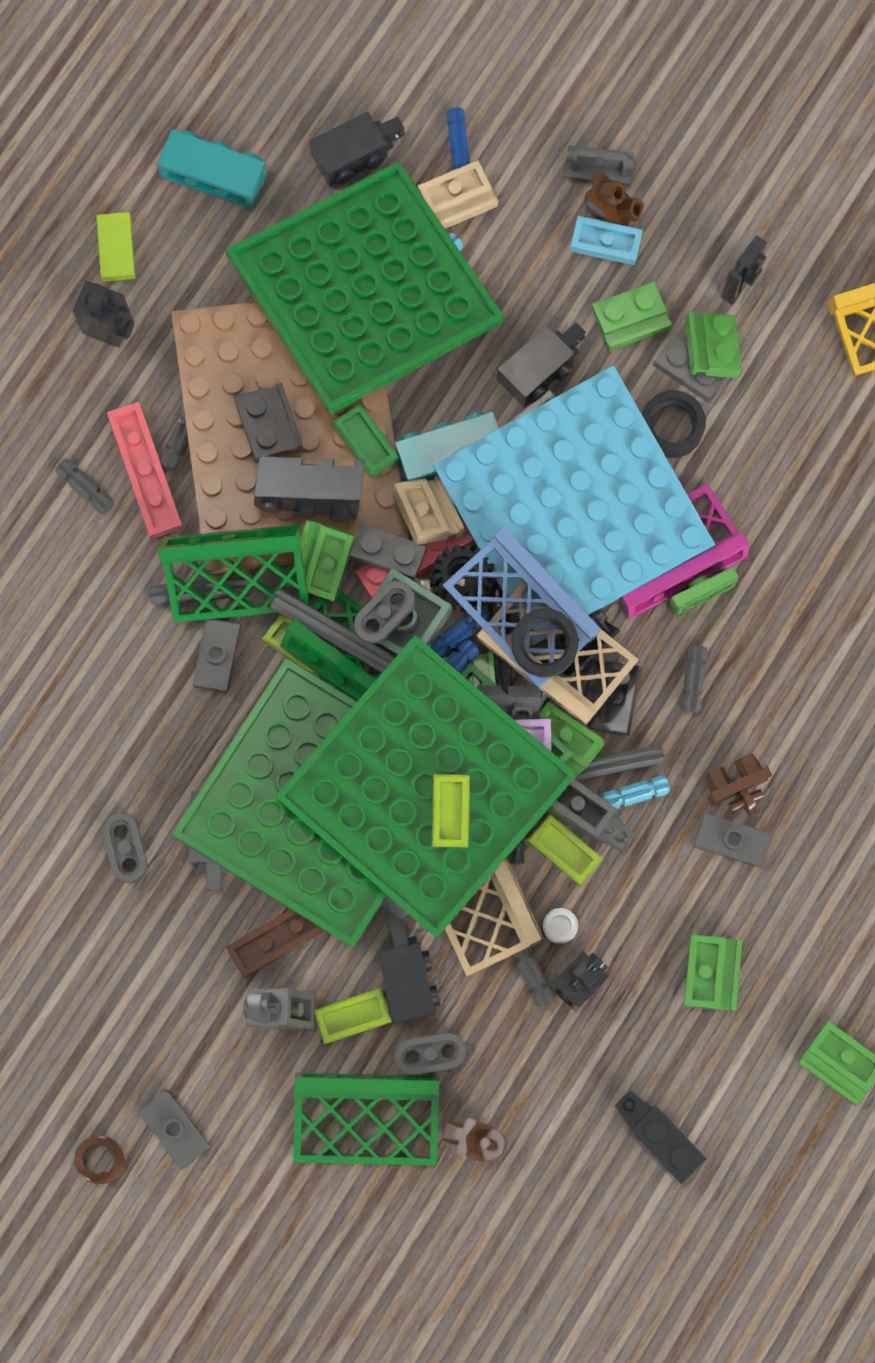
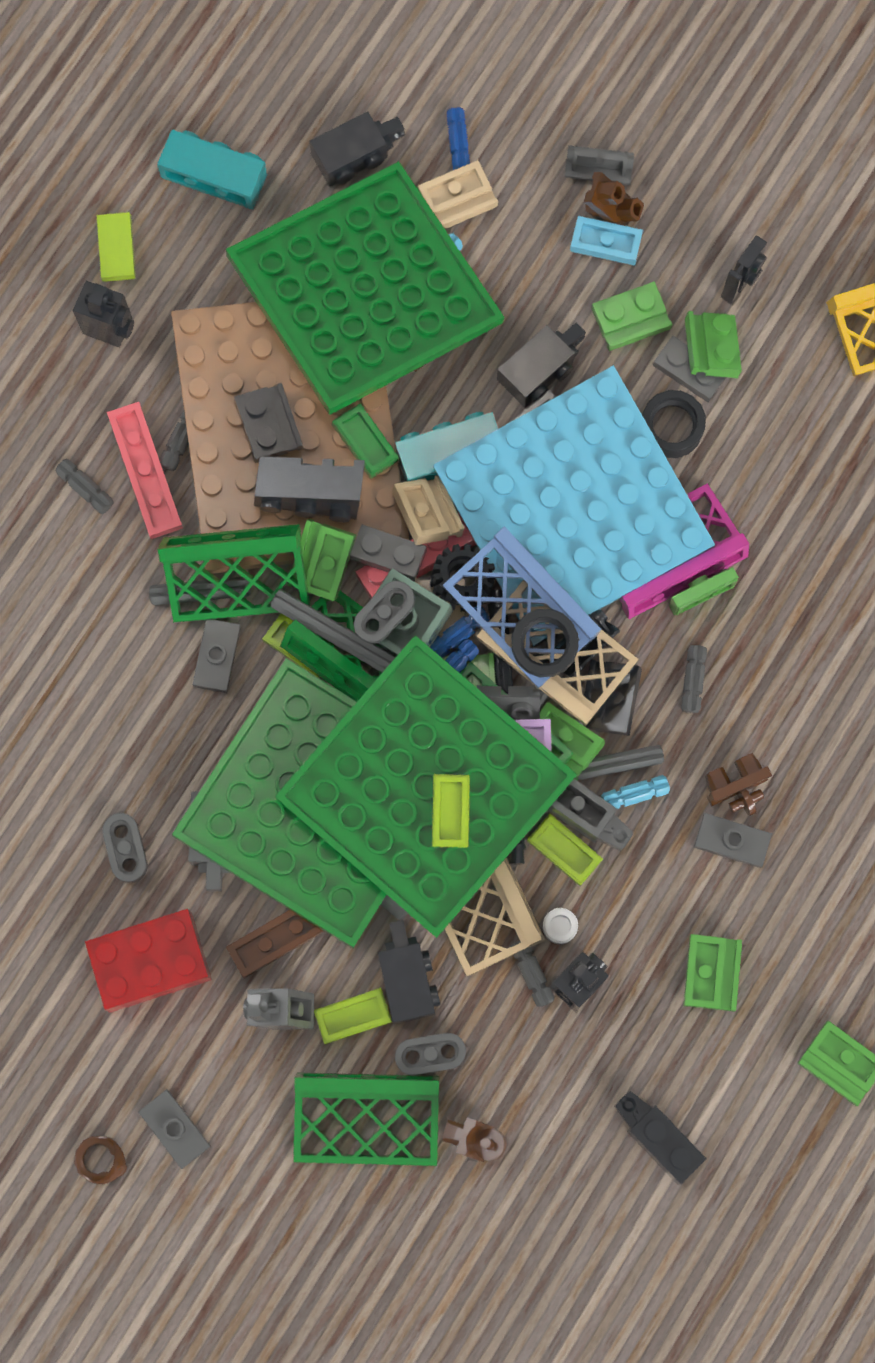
(148, 960): none -> red brick

